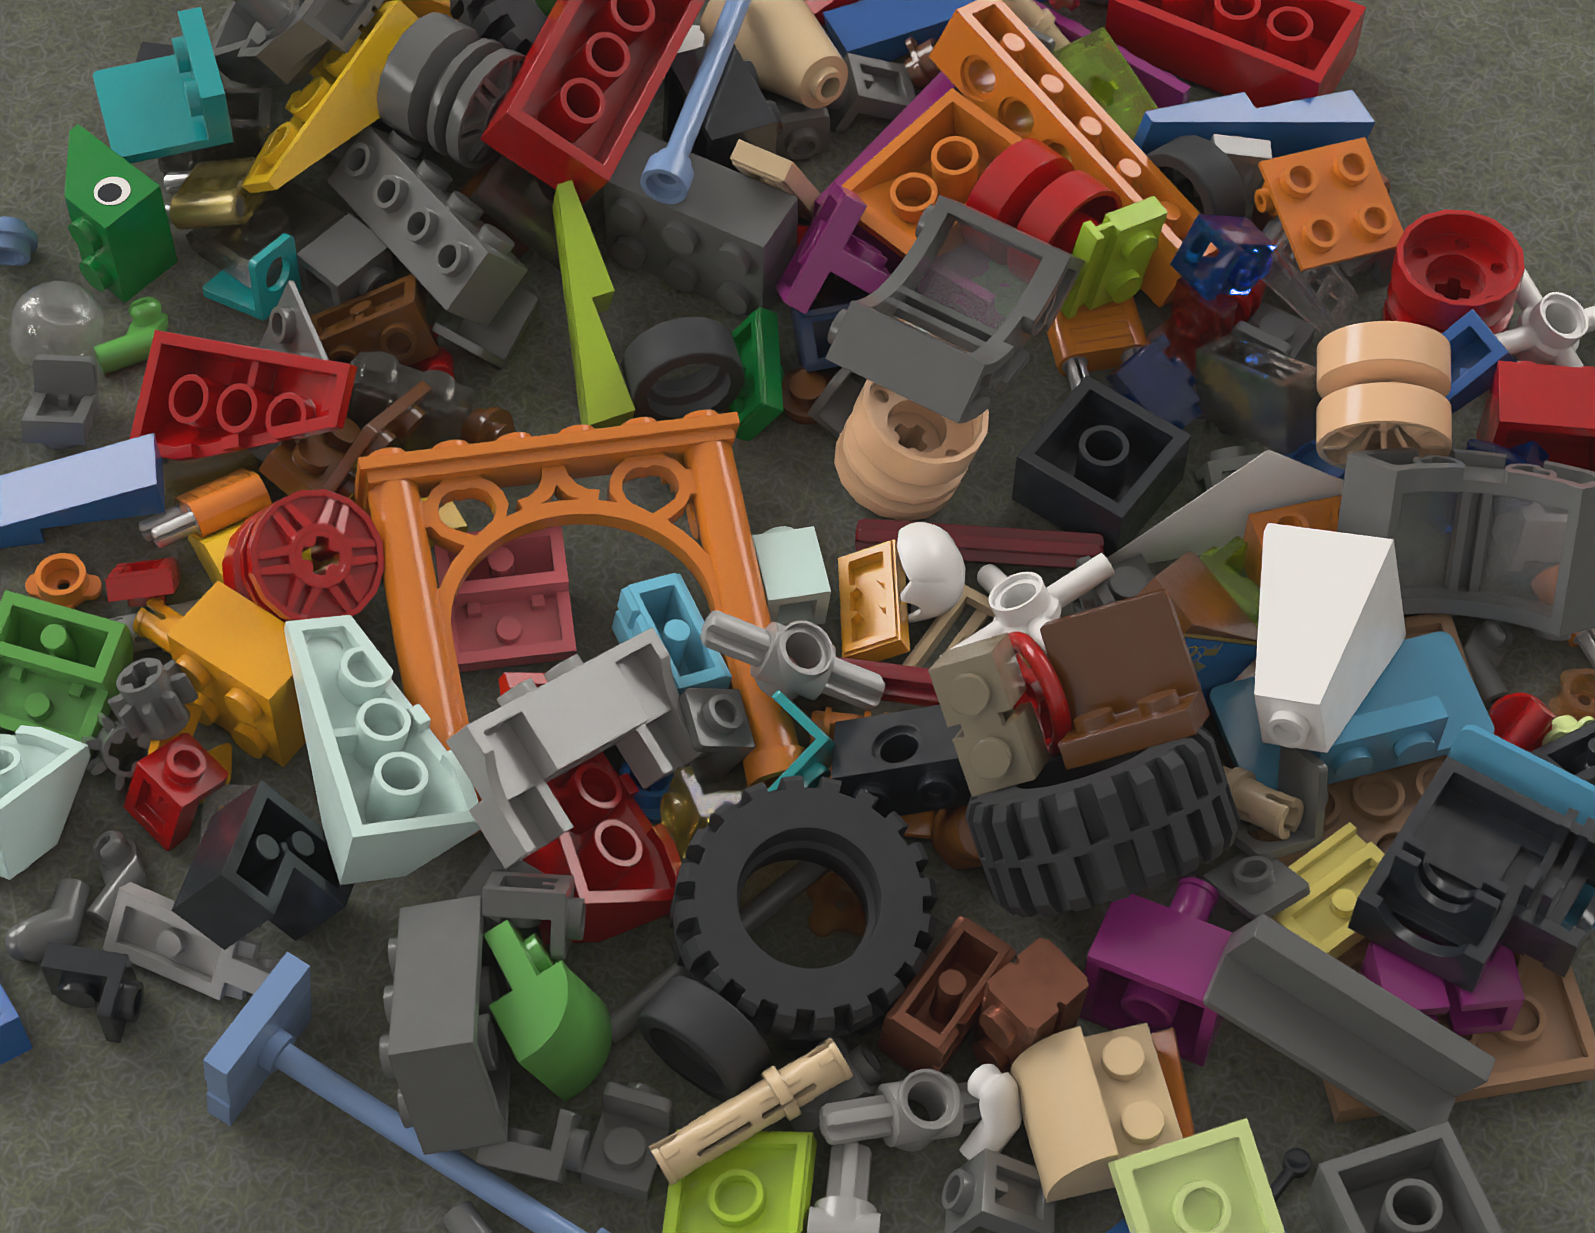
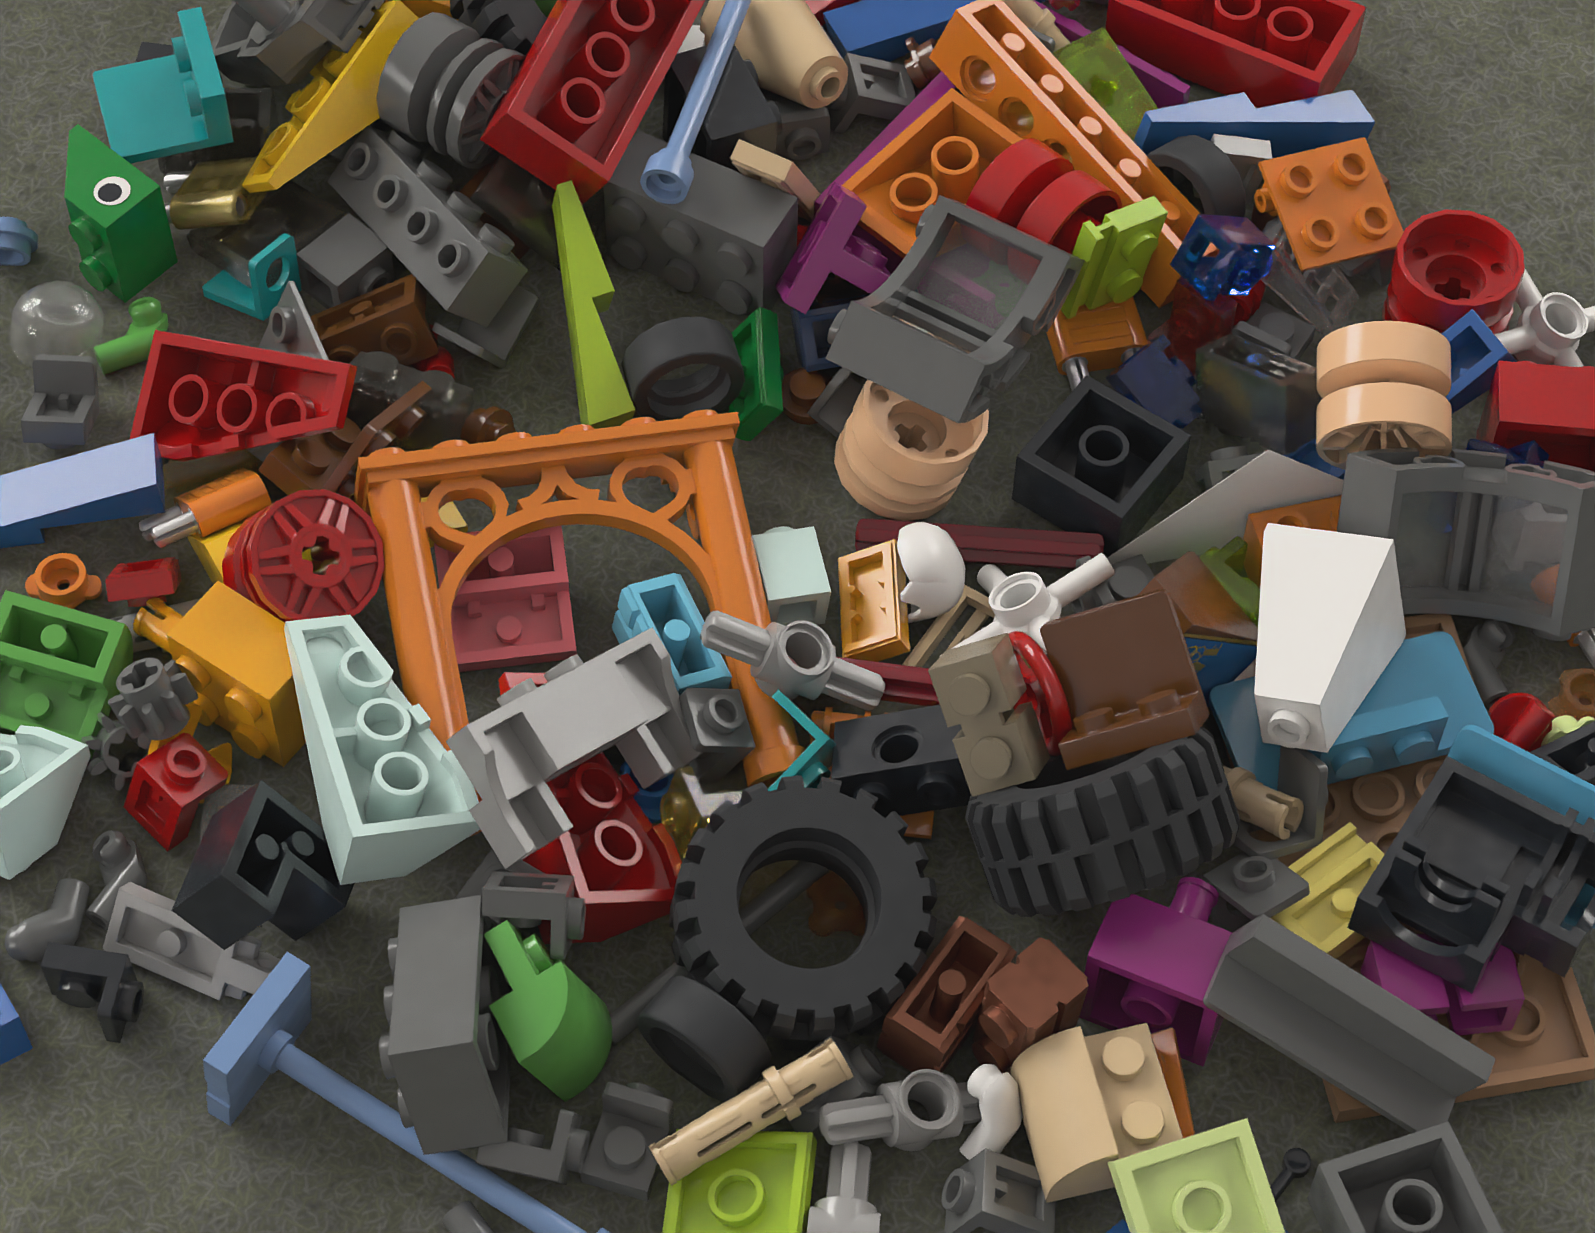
(953, 839): dark orange arm -> none

